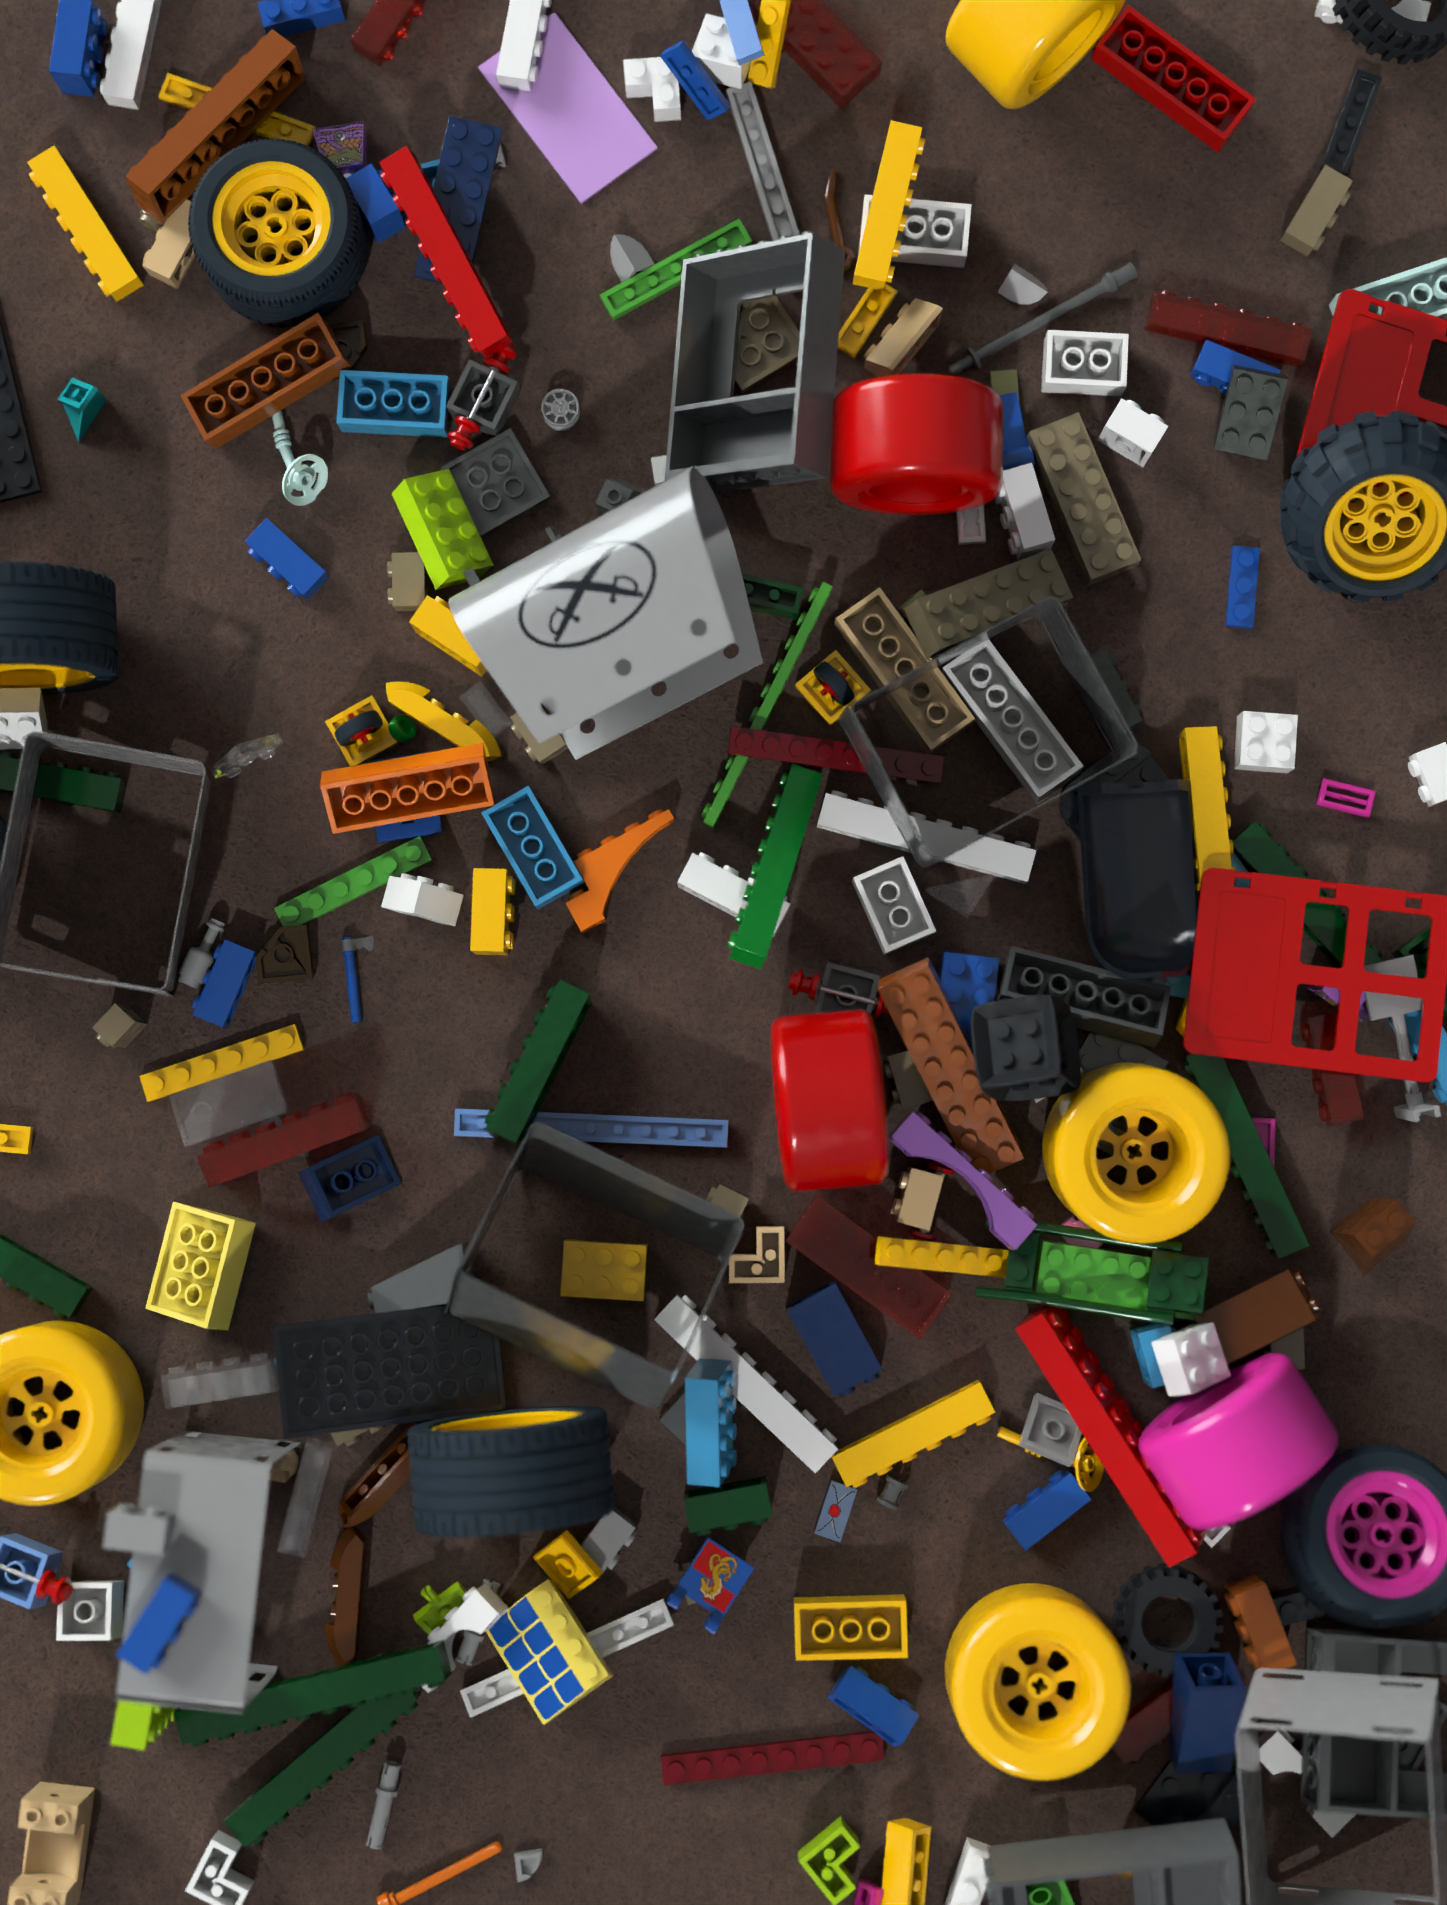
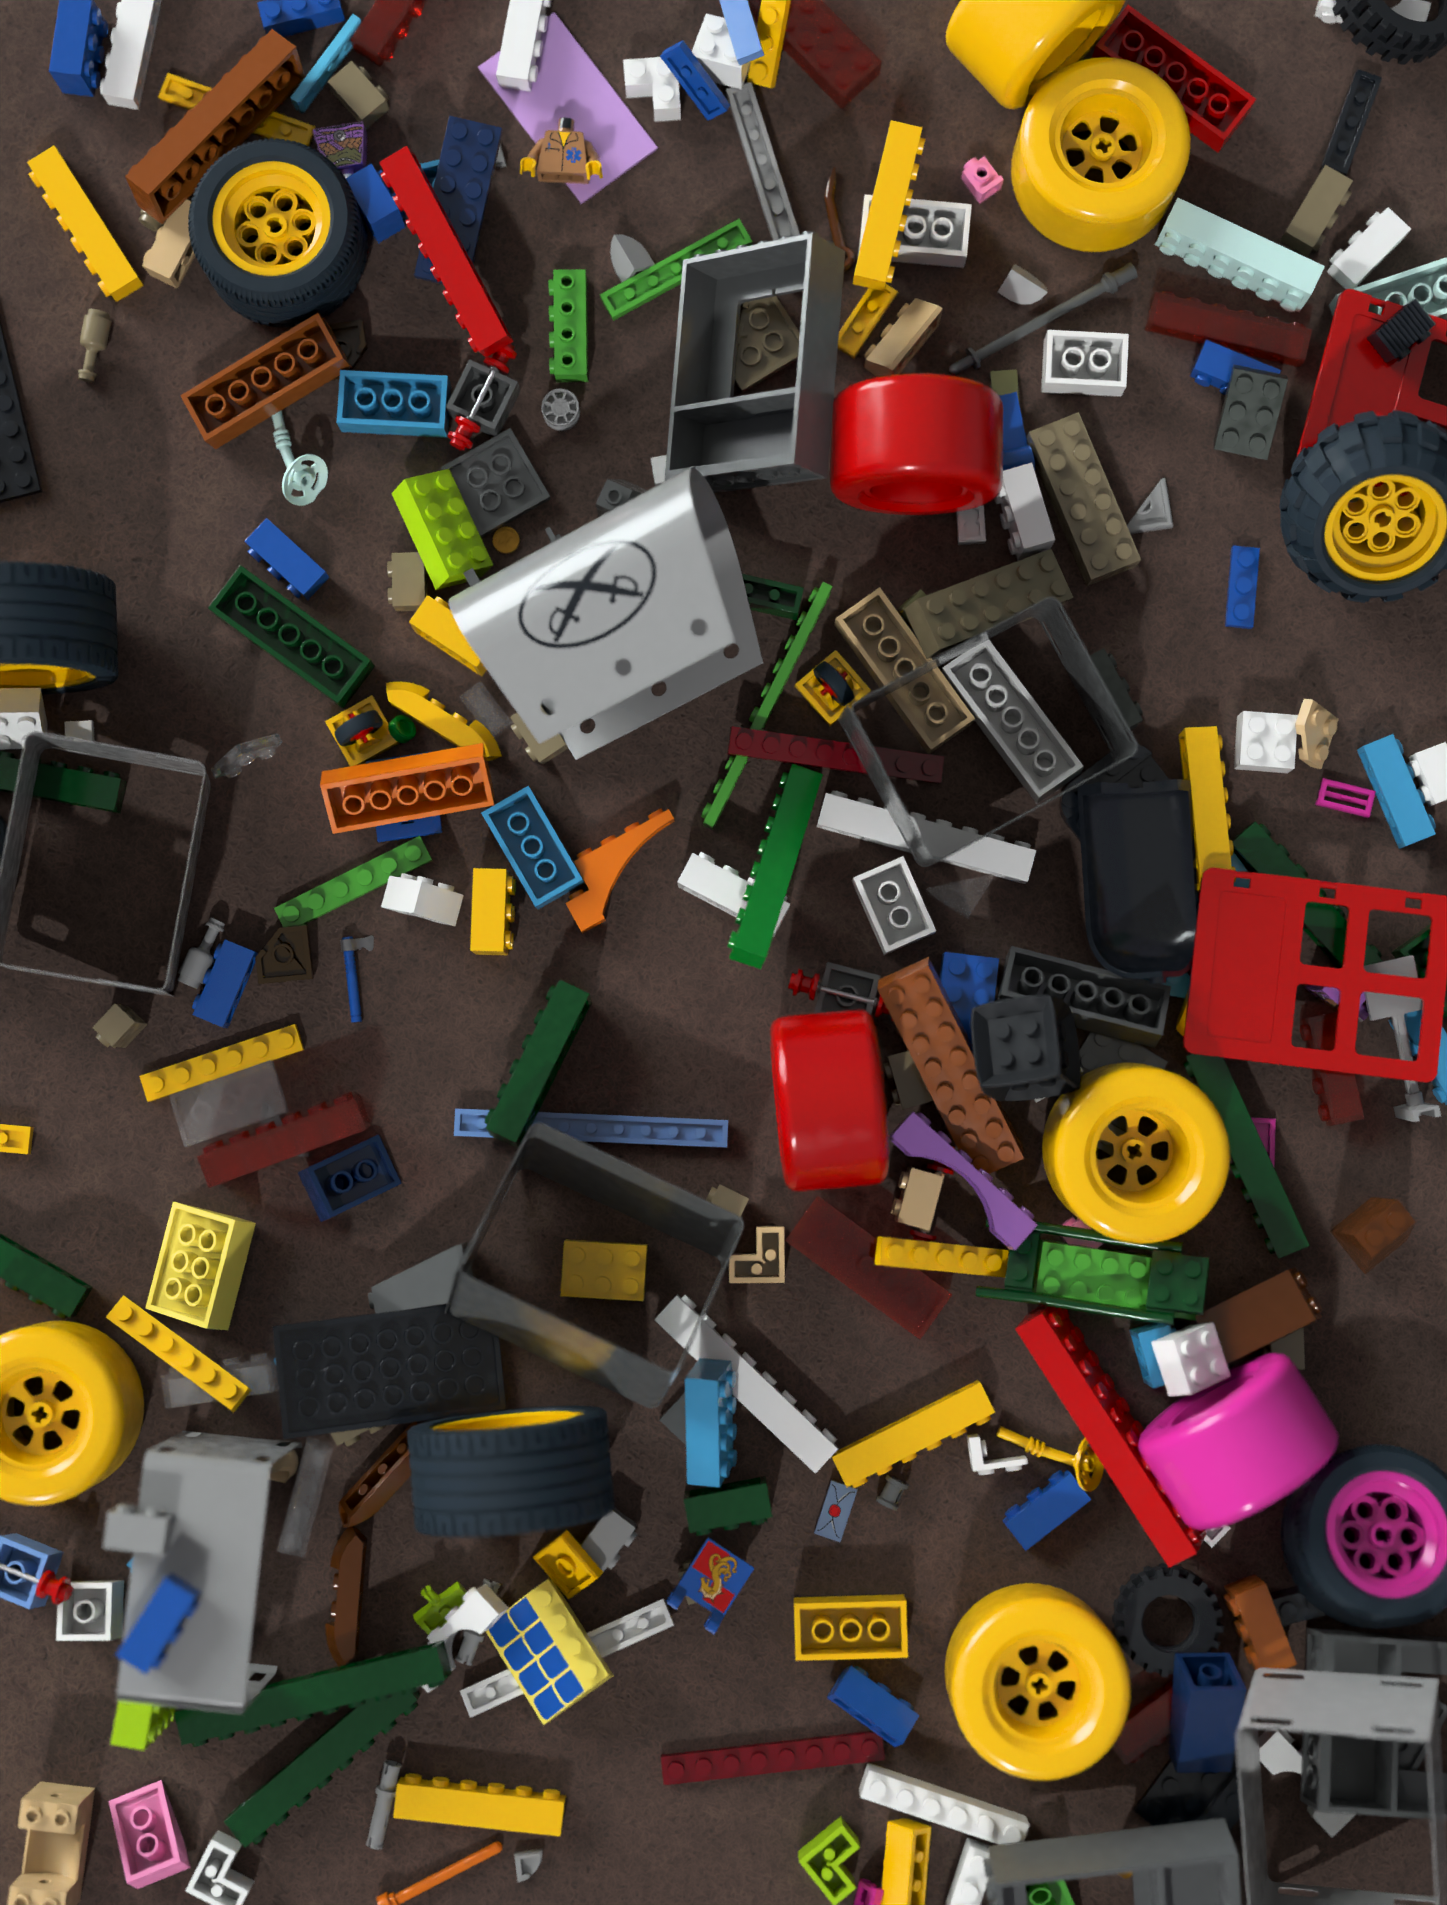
(80, 730): none -> white tile
(81, 405): teal slope -> none
(94, 338): none -> dark tan piece
(148, 1835): none -> bright pink slope
(178, 1353): none -> yellow plate
(291, 636): none -> dark green brick
(325, 65): none -> medium azure tile
(358, 94): none -> dark tan brick
(479, 1805): none -> yellow brick
(506, 540): none -> pearl gold piece
(563, 156): none -> medium nougat torso
(570, 325): none -> bright green brick
(834, 1339): dark blue slope -> none
(942, 1806): none -> white brick
(978, 1450): none -> white bracket
(981, 186): none -> bright pink brick
(1050, 1431): light grey plate -> none
(1130, 107): none -> yellow wheel
(1132, 432): white brick -> none
(1154, 512): none -> light grey tile
(1239, 256): none -> light aqua brick
(1316, 730): none -> tan plate
(1368, 248): none -> white brick
(1396, 791): none -> dark azure brick
(1402, 330): none -> black brick

